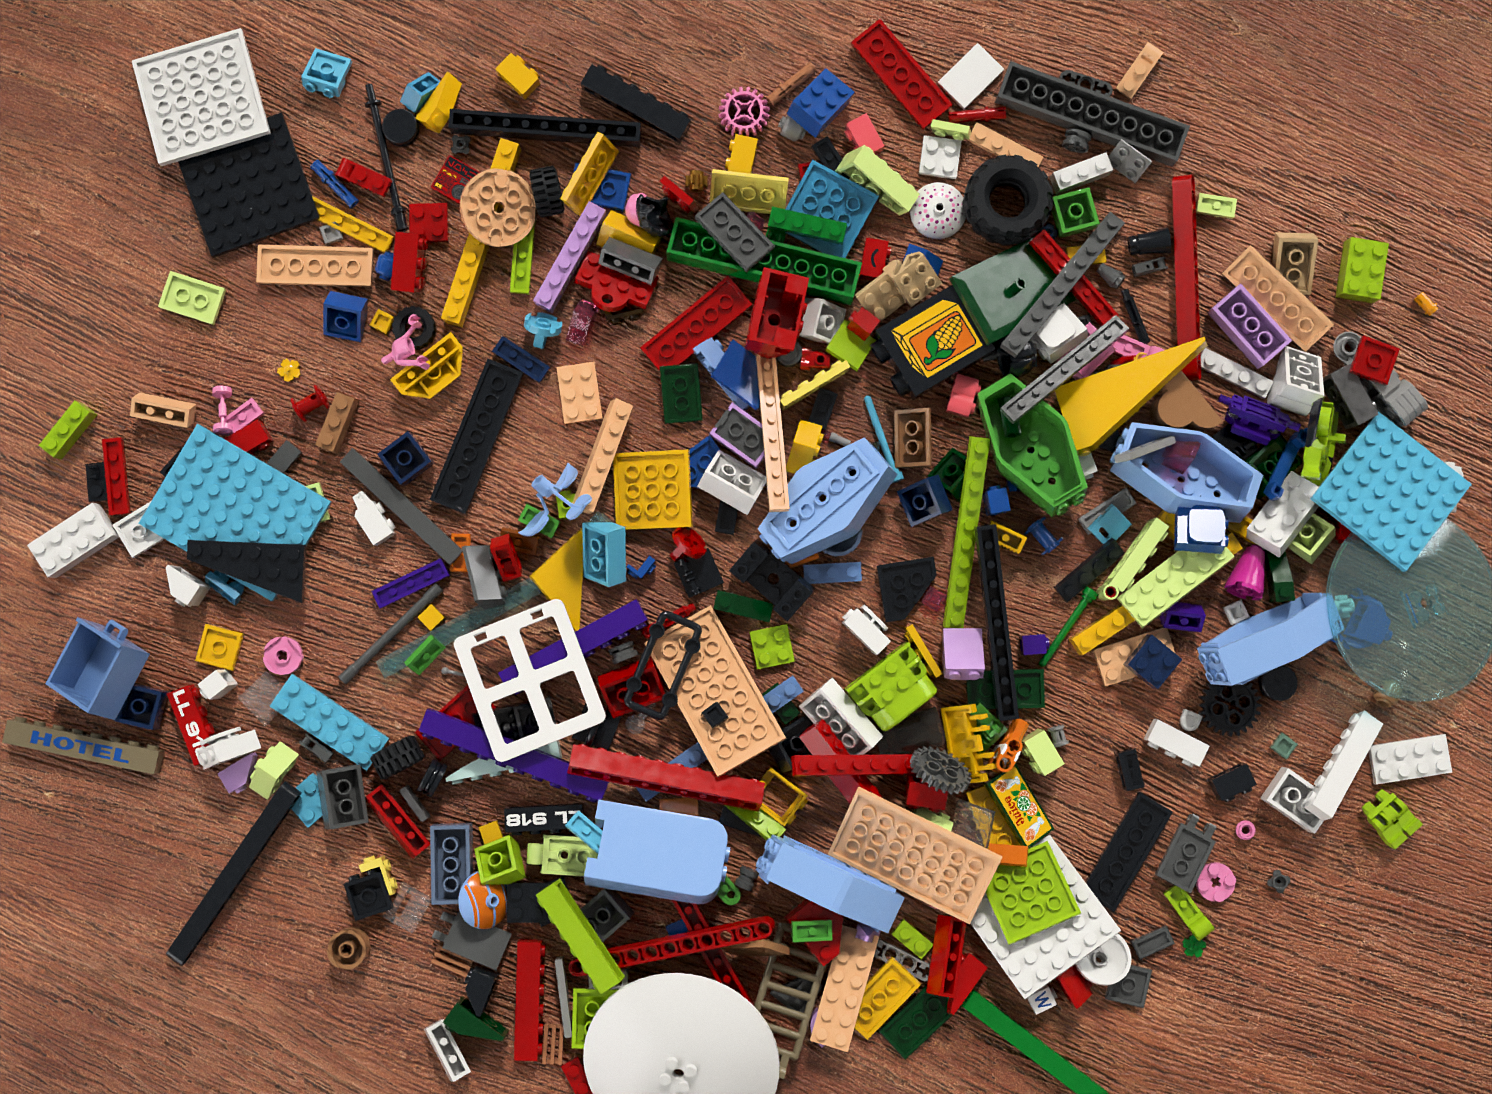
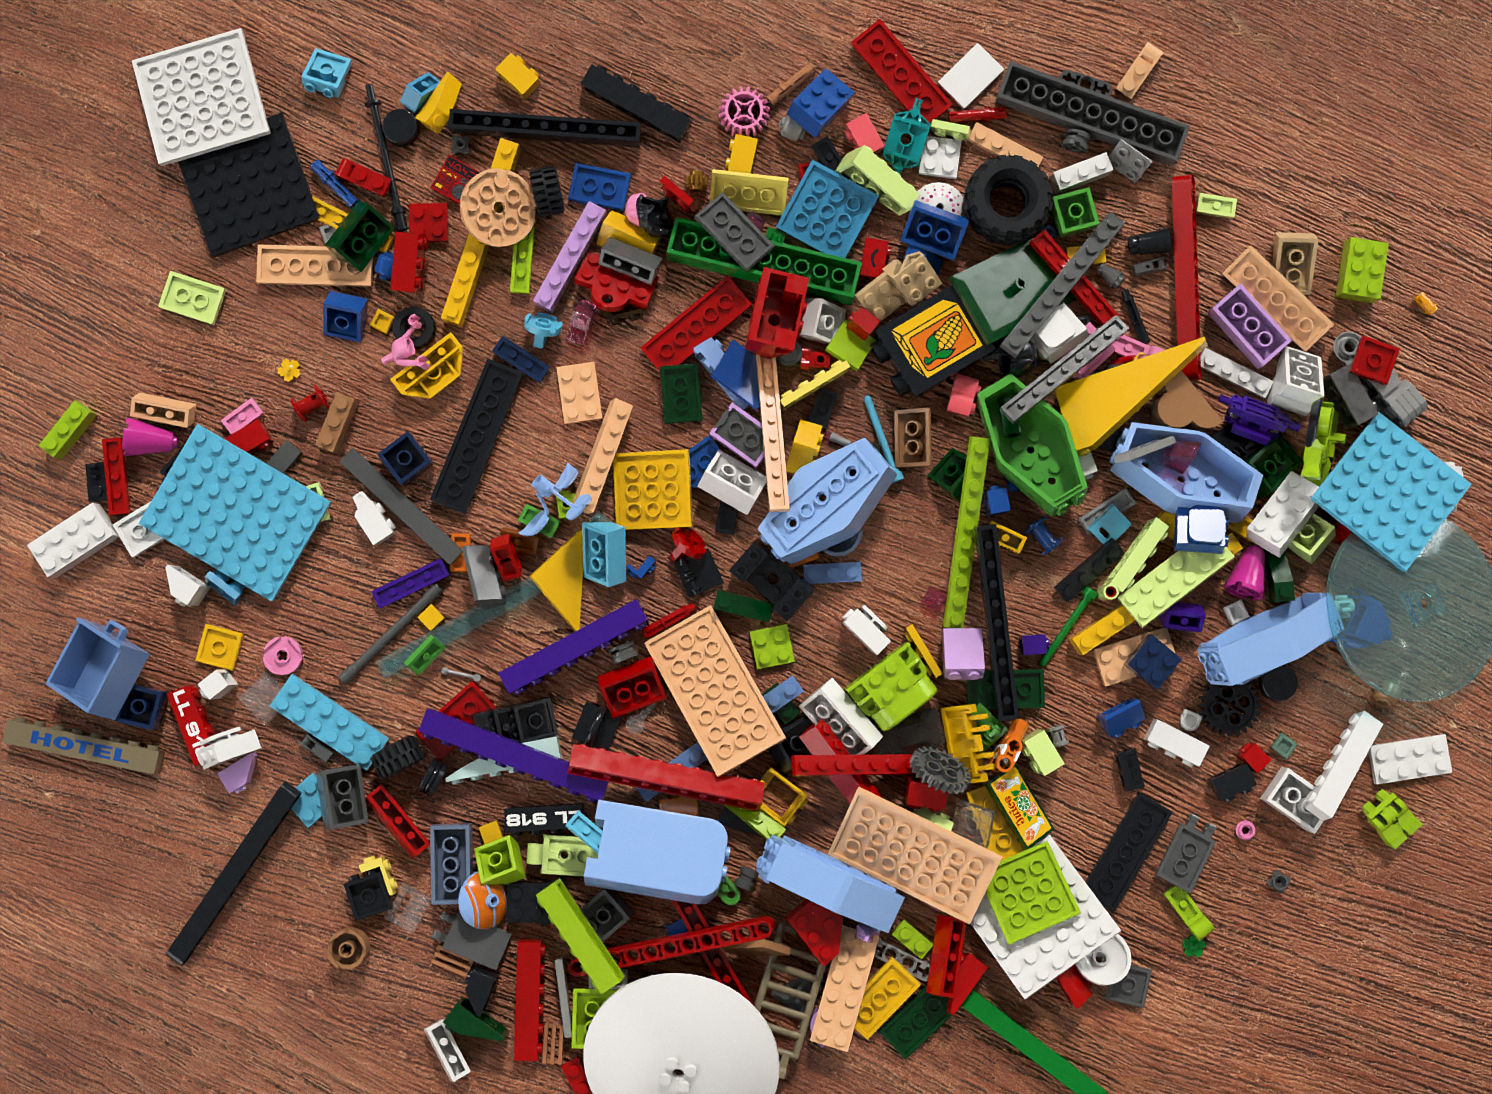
(146, 438): none -> dark pink cone
(222, 393): bright pink wheel -> none
(266, 565): black wing -> none
(272, 769): yellowish green brick -> none
(360, 236): none -> dark green slope
(414, 803): flat silver tile -> none
(529, 681): white window -> none
(589, 173): yellow plate -> none
(634, 683): black bar -> none
(715, 715): black tile -> none
(807, 225): green brick -> none
(811, 930): bright green plate -> none
(904, 585): black plate -> none
(910, 123): none -> teal plate
(924, 500): dark blue brick -> none
(934, 229): none -> blue brick
(1012, 854): orange tile -> none
(1043, 999): white brick -> none
(1122, 717): none -> blue slope
(1152, 942): dark grey tile -> none
(1225, 887): bright pink plate -> none
(1254, 757): none -> red brick
(1273, 489): blue piece -> none

